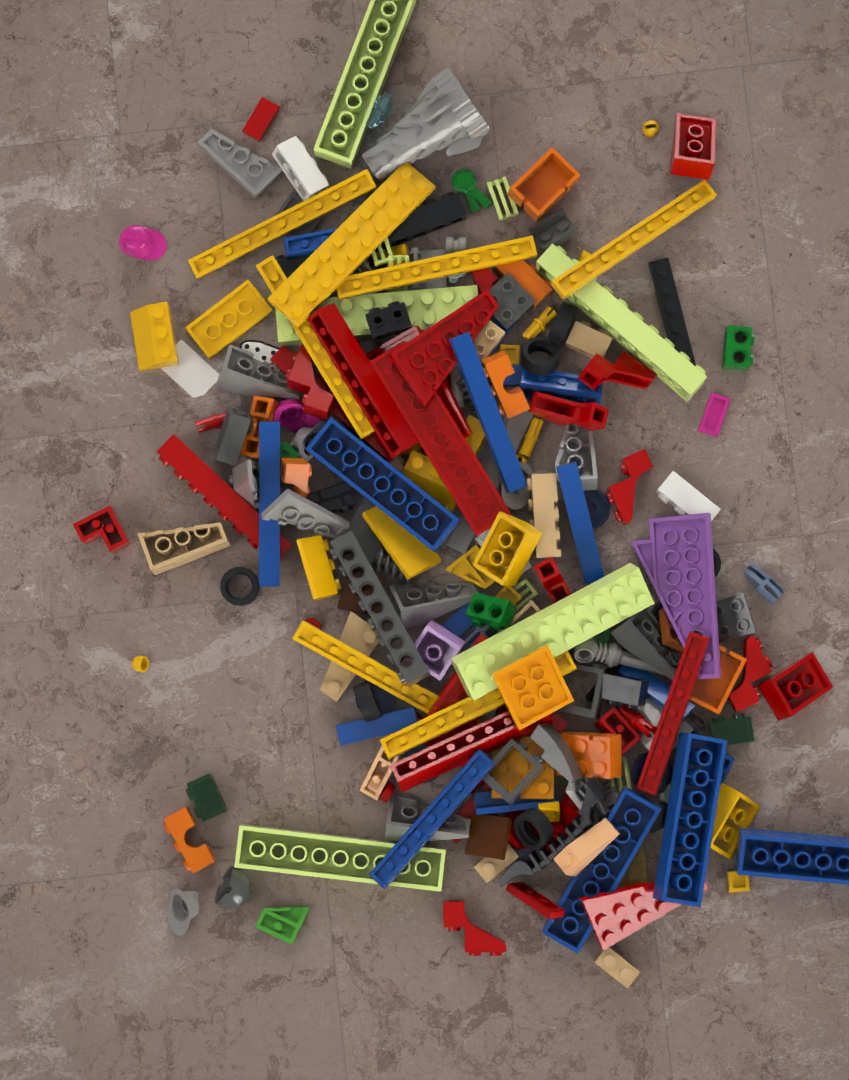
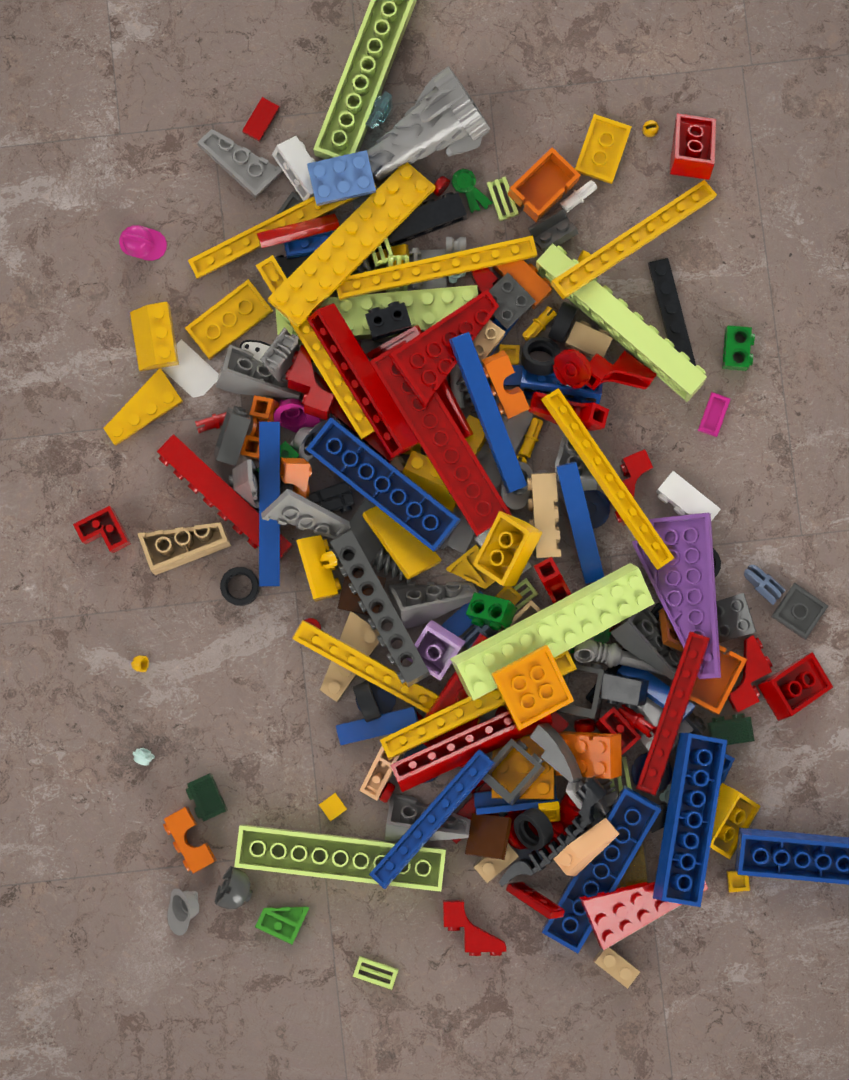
(143, 756): none -> light aqua plate
(147, 405): none -> yellow wing
(280, 354): none -> light grey hinge
(298, 230): none -> red tile
(330, 560): none -> yellow hinge
(332, 806): none -> yellow tile
(341, 178): none -> medium blue brick
(365, 960): none -> yellowish green tile
(441, 185): none -> red tile
(572, 368): none -> red tile
(578, 196): none -> white axle
(584, 725): none -> red tile
(602, 148): none -> yellow plate
(607, 478): none -> yellow plate
(799, 611): none -> dark grey tile

